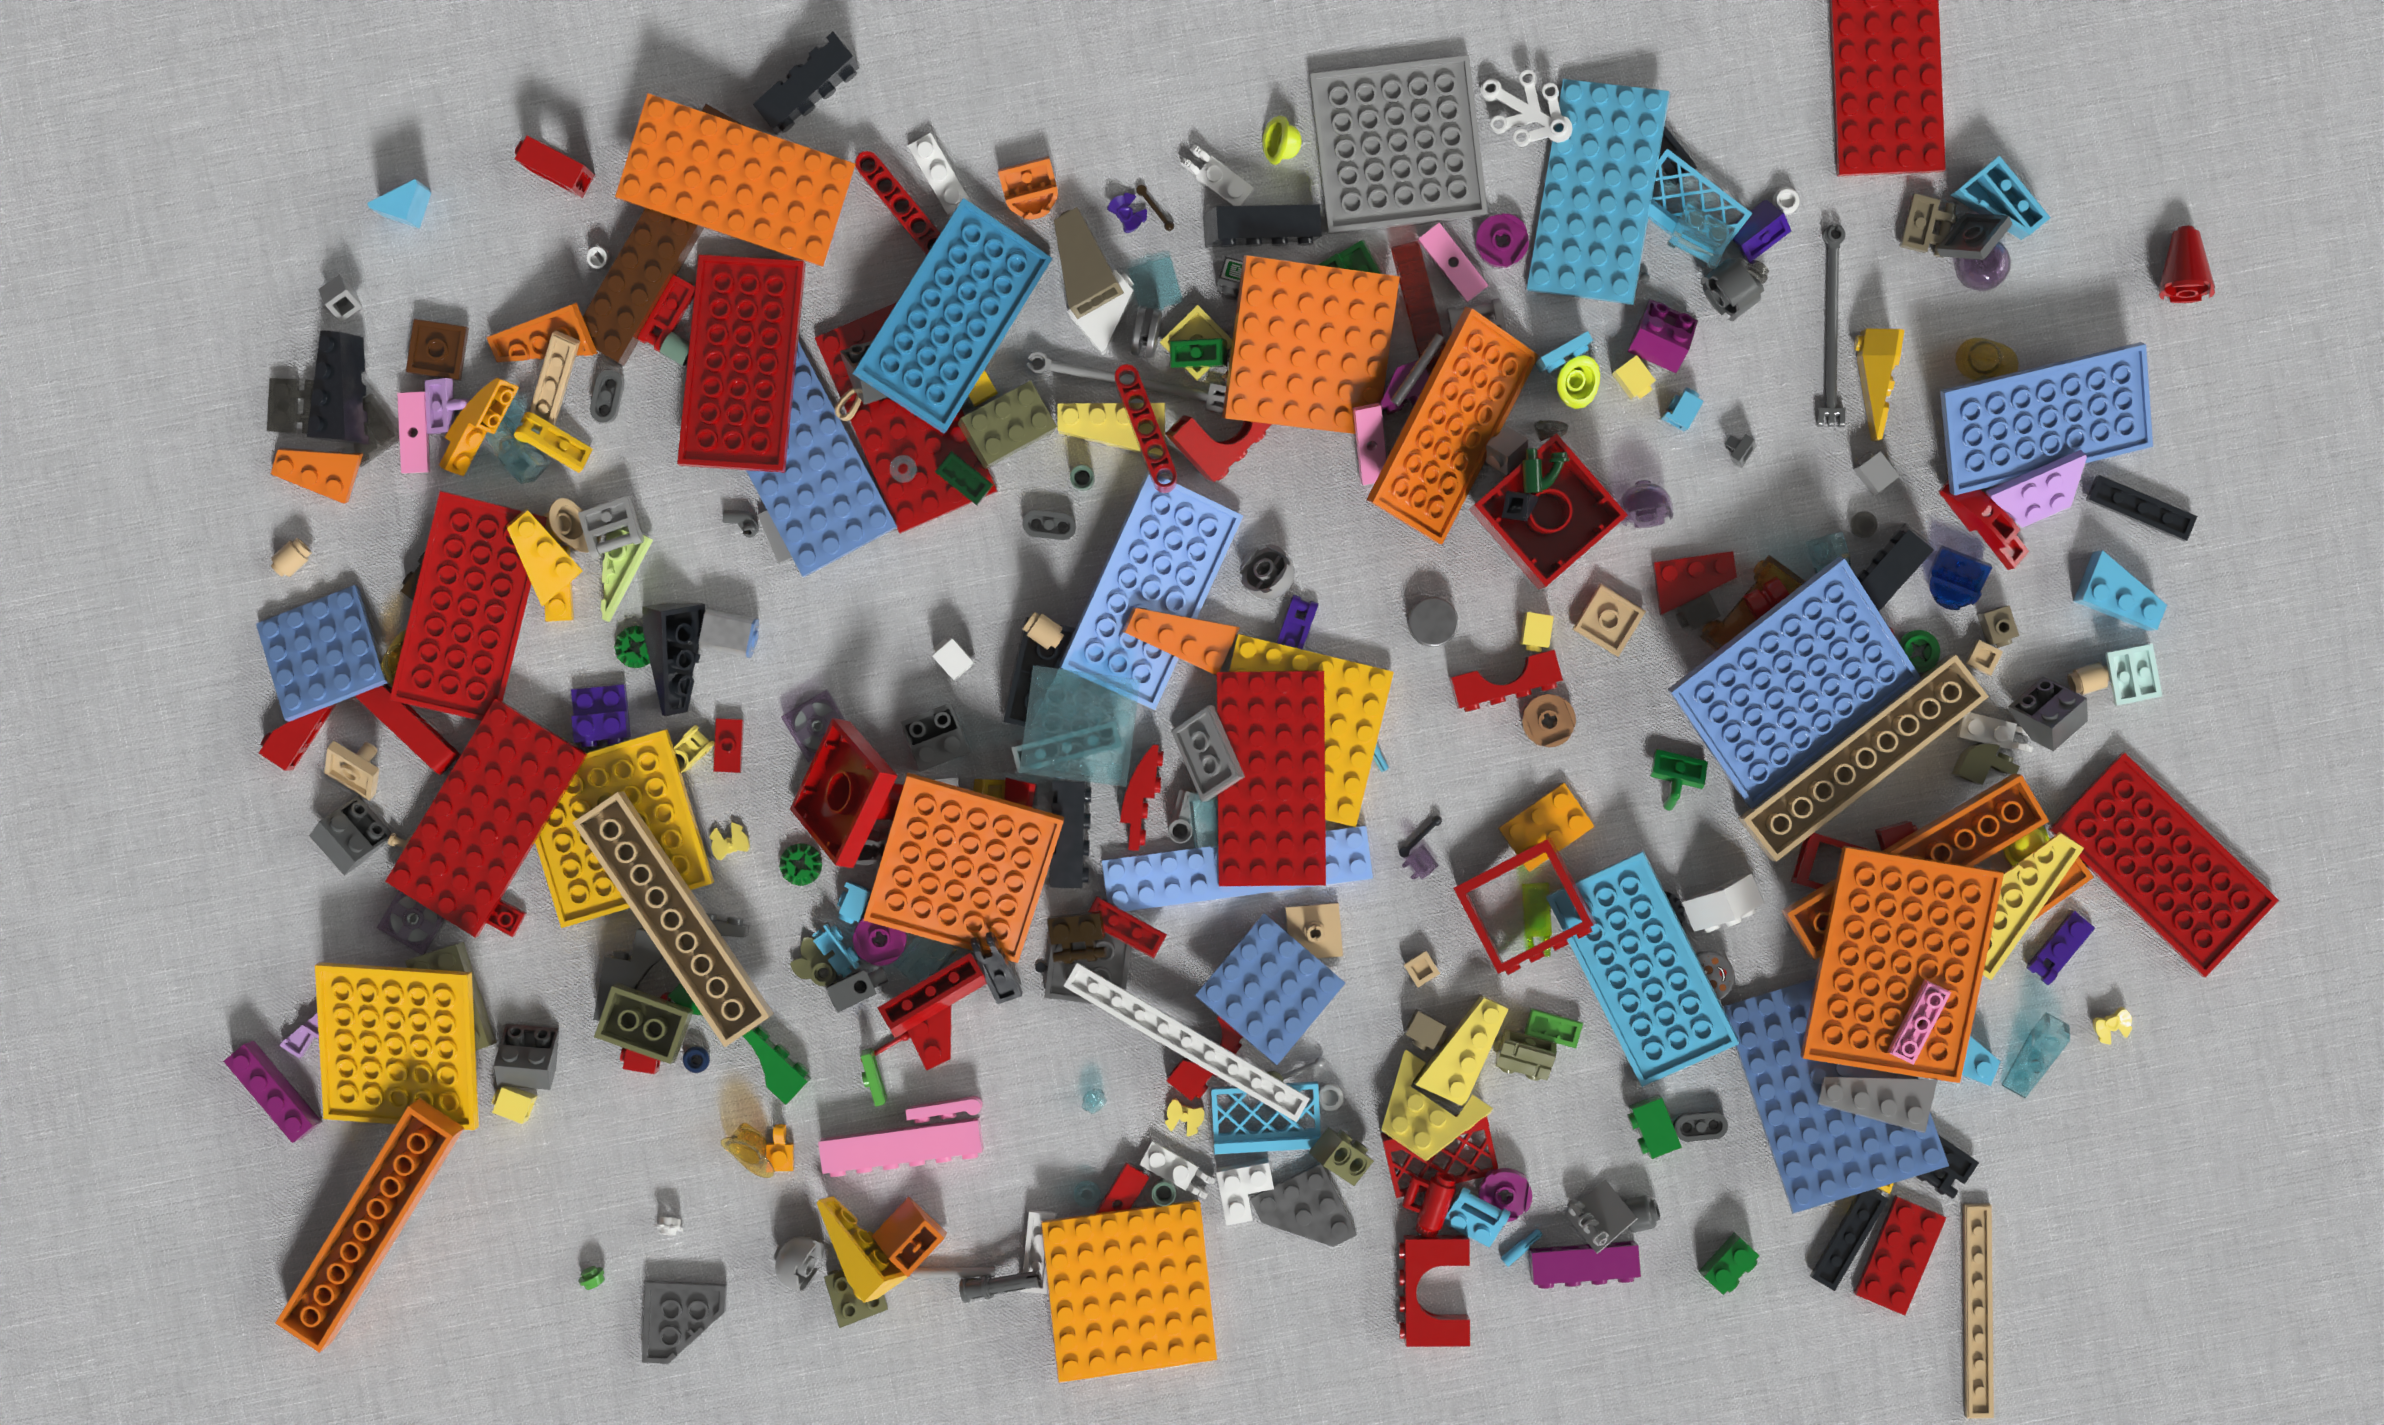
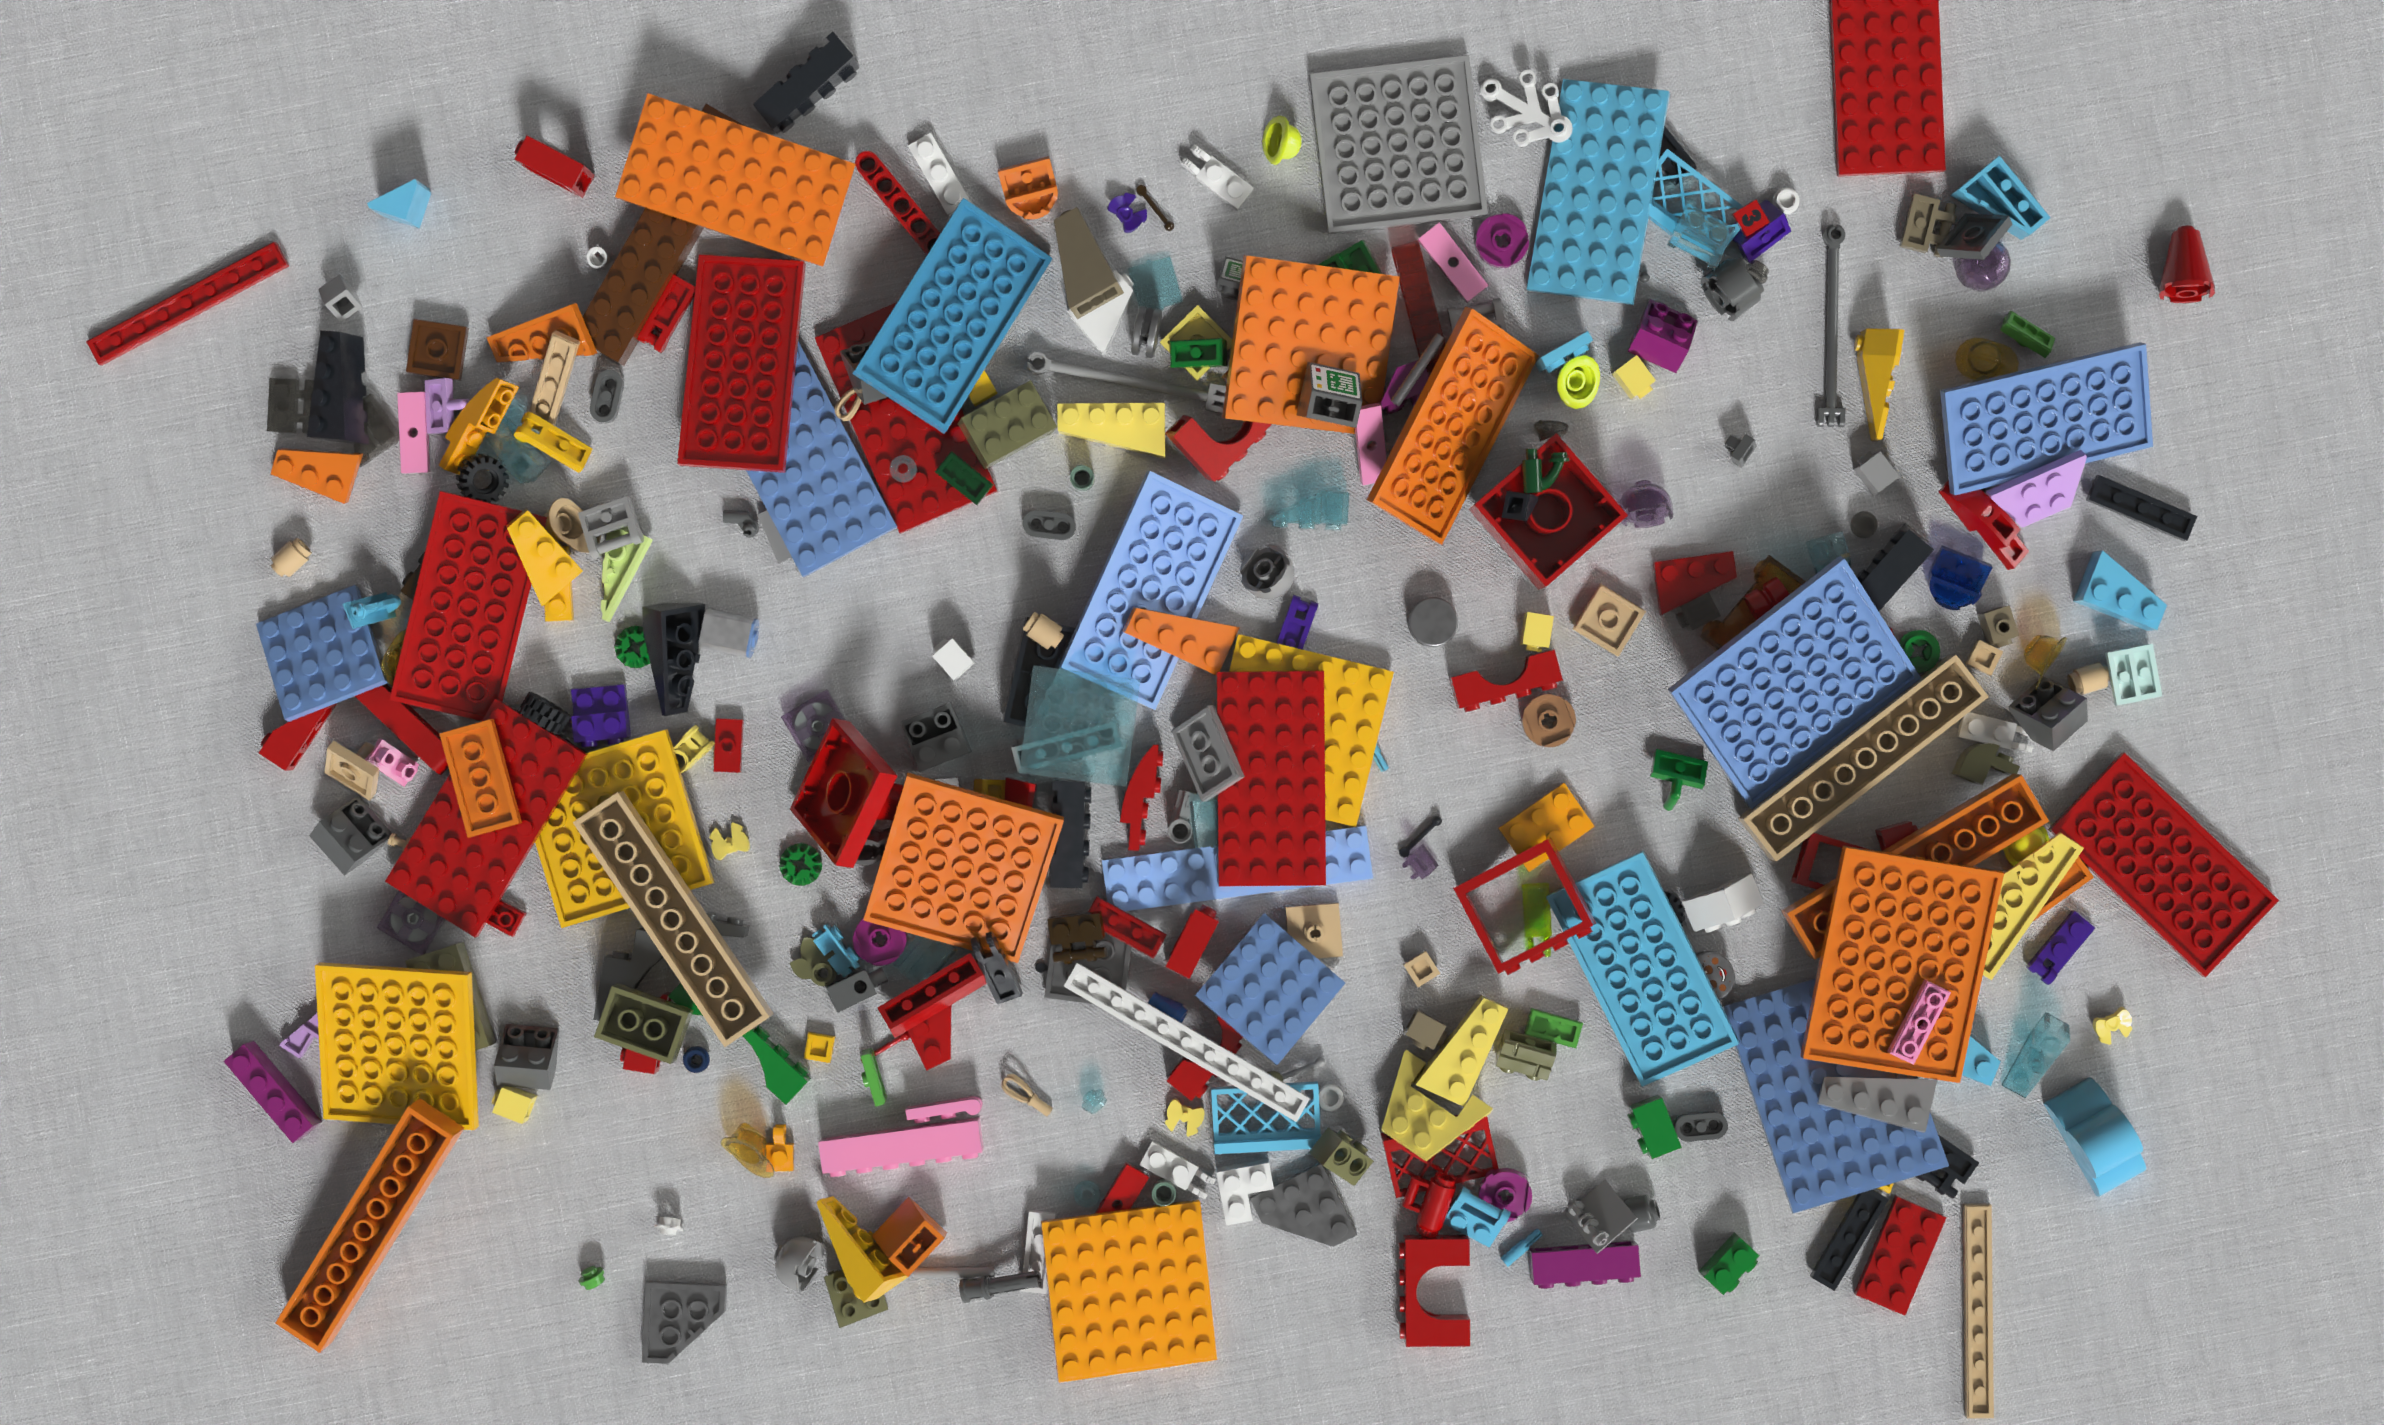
(187, 303): none -> red tile
(371, 609): none -> medium azure hinge
(392, 762): none -> bright pink hips
(476, 464): none -> black tyre
(480, 778): none -> orange plate
(544, 713): none -> black tyre
(675, 349): sand green beam -> none
(819, 1047): none -> yellow tile
(853, 902): medium azure brick -> none
(1032, 1100): none -> tan piece
(1141, 416): red beam -> none
(1168, 1006): none -> blue cone
(1192, 940): none -> red window
(1262, 225): black wedge -> none
(1323, 508): none -> clear light blue slope
(1330, 395): none -> dark grey slope
(1506, 450): light grey brick -> none
(1683, 409): medium azure brick -> none
(1750, 218): none -> red tile
(2027, 334): none -> bright green plate
(2042, 653): none -> clear yellow piece
(2097, 1135): none -> medium azure brick

